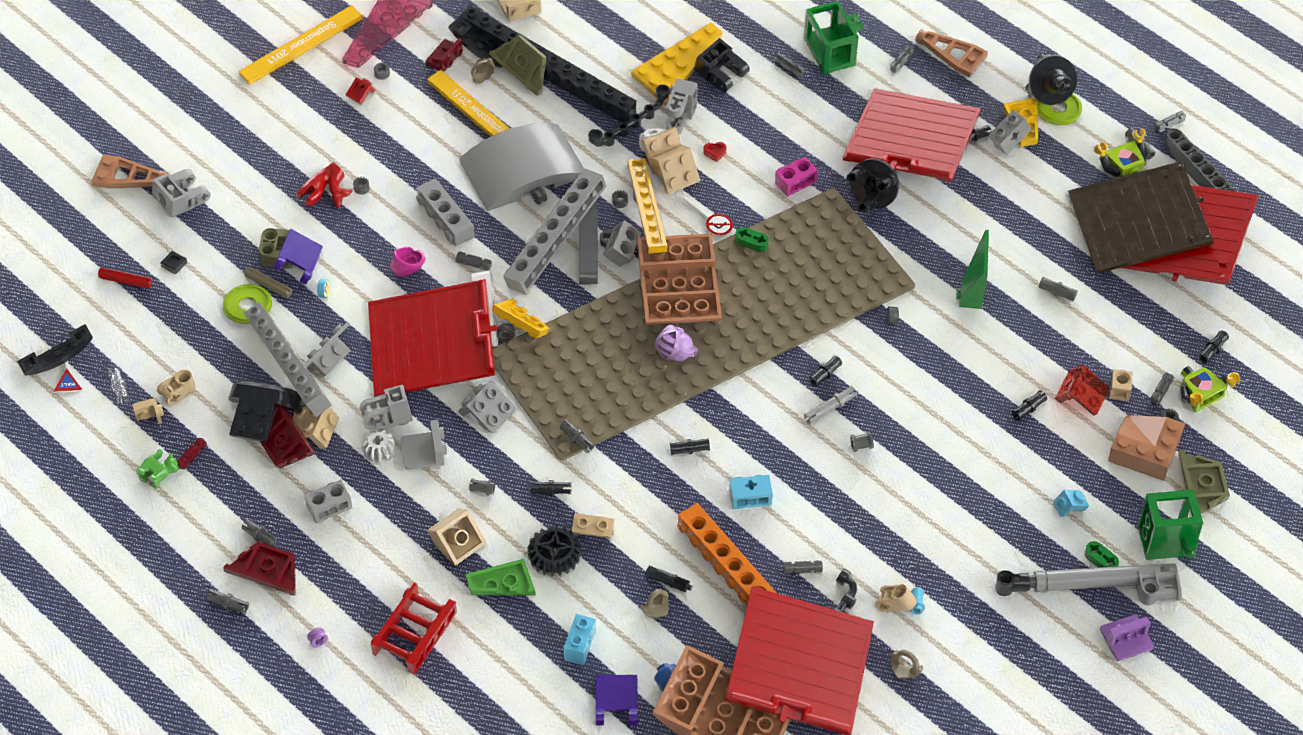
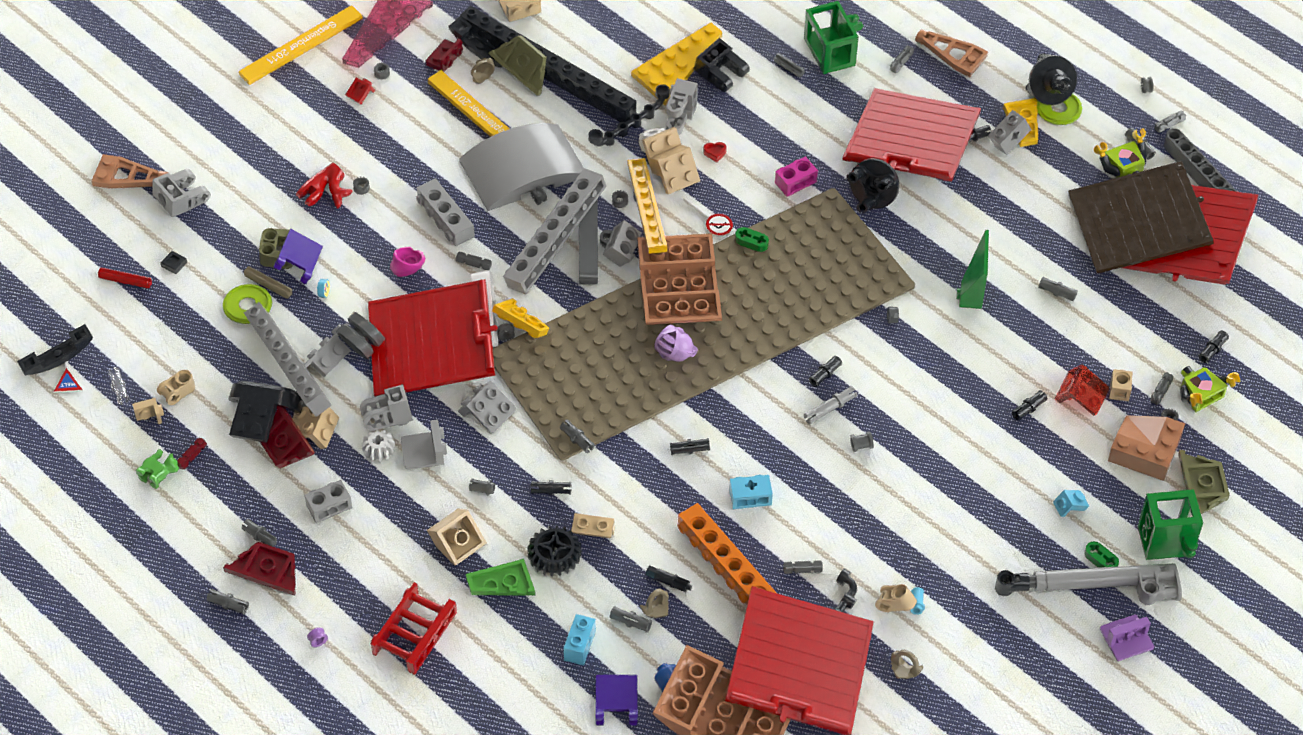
(360, 335): none -> dark grey wheel
(618, 614): none -> dark grey pin
(1147, 84): none -> dark grey bush

